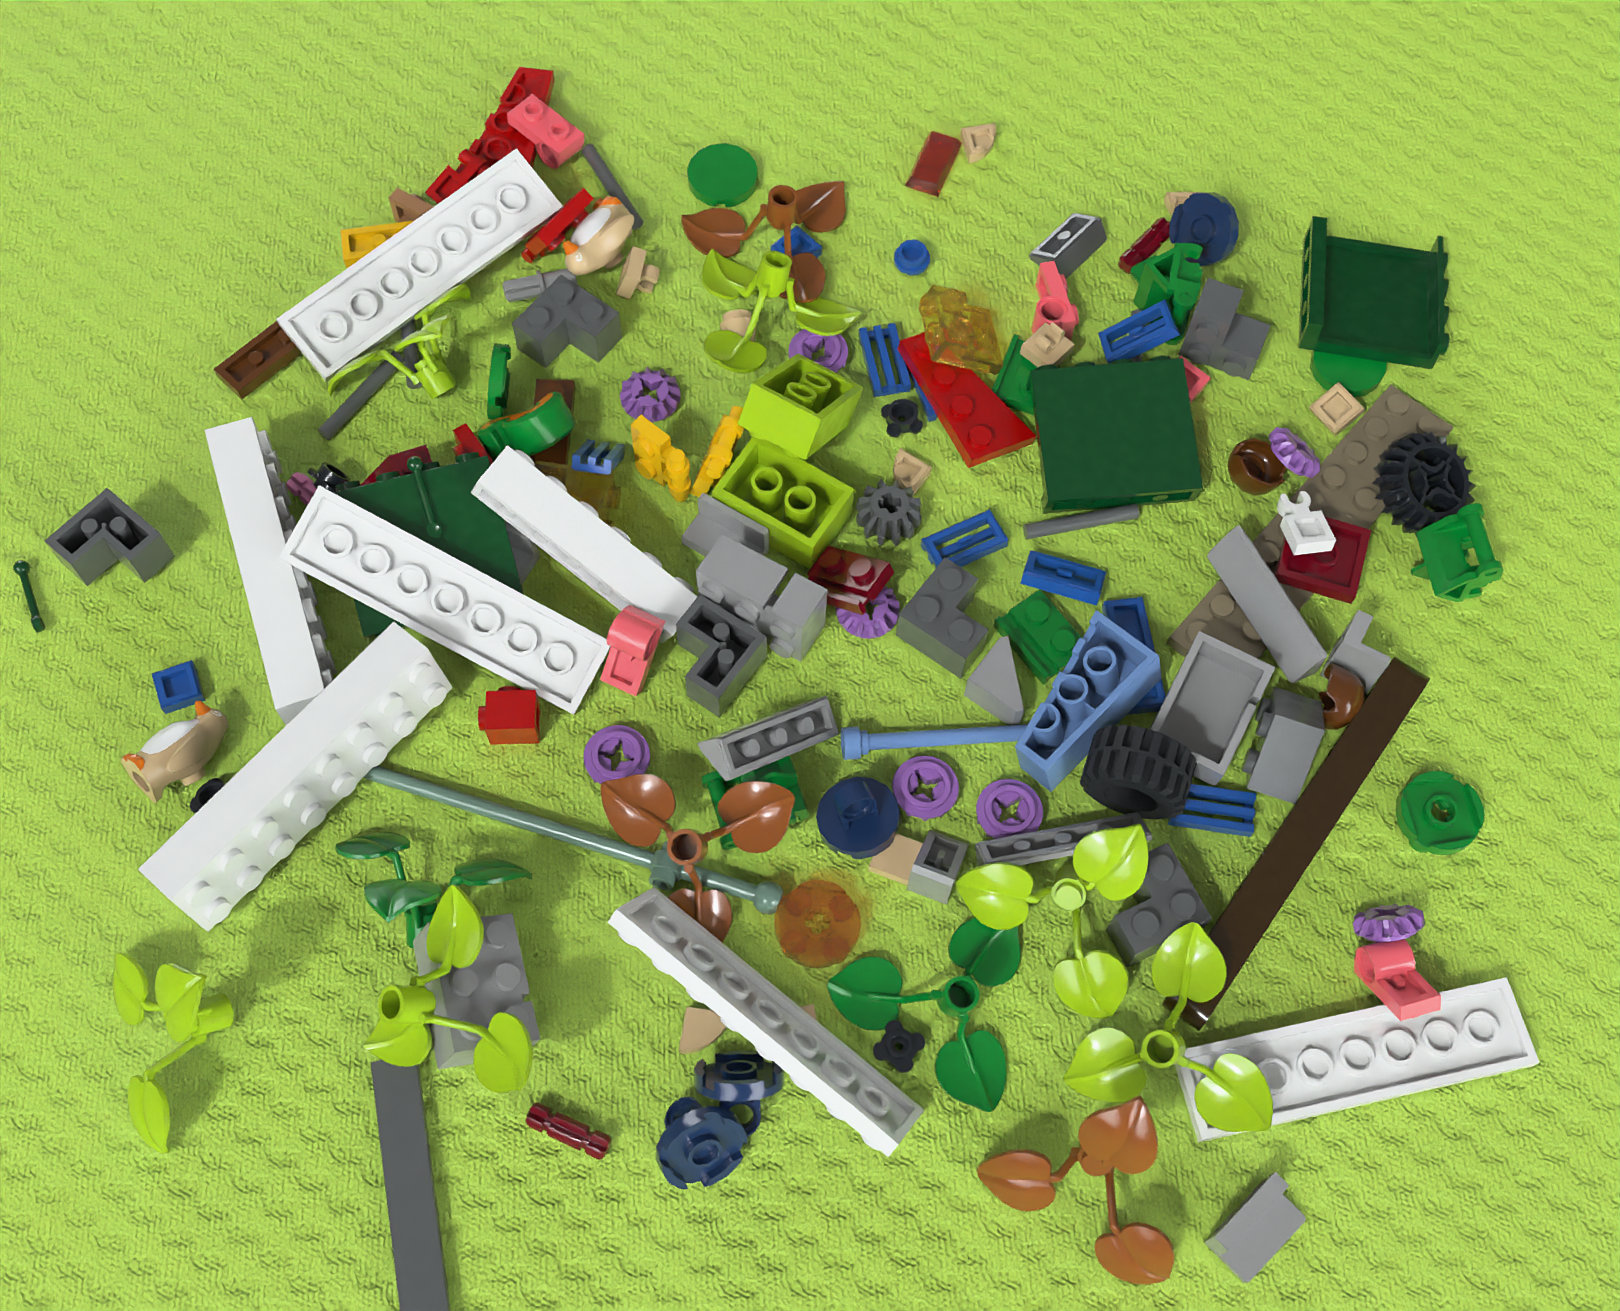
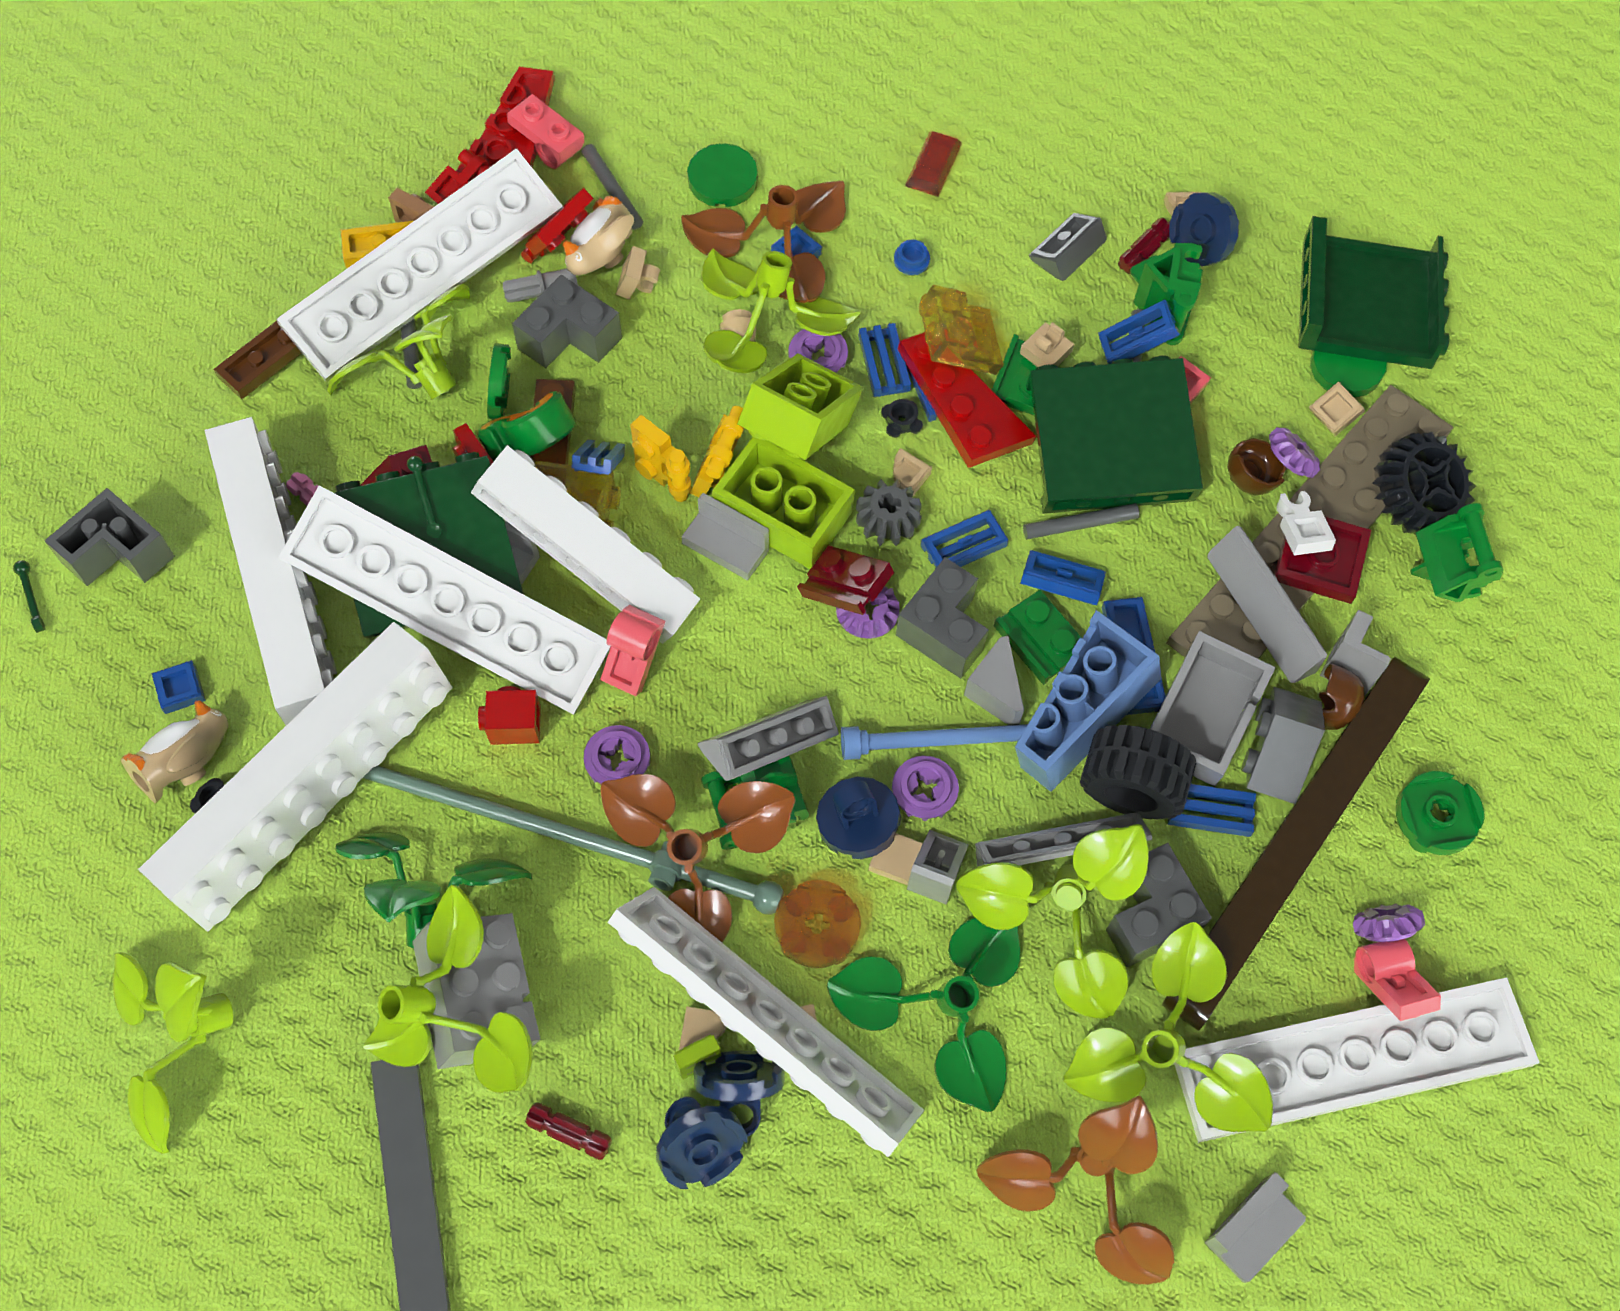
(328, 476): black plate -> none
(358, 397): dark grey bar -> none
(667, 395): medium lavender gear -> none
(701, 1050): none -> lime tile
(726, 652): dark grey brick -> none
(745, 587): light grey piece -> none
(886, 1049): black plate -> none
(977, 141): tan tile -> none
(1007, 793): medium lavender gear -> none
(1054, 301): coral plate -> none
(1220, 335): dark grey brick -> none

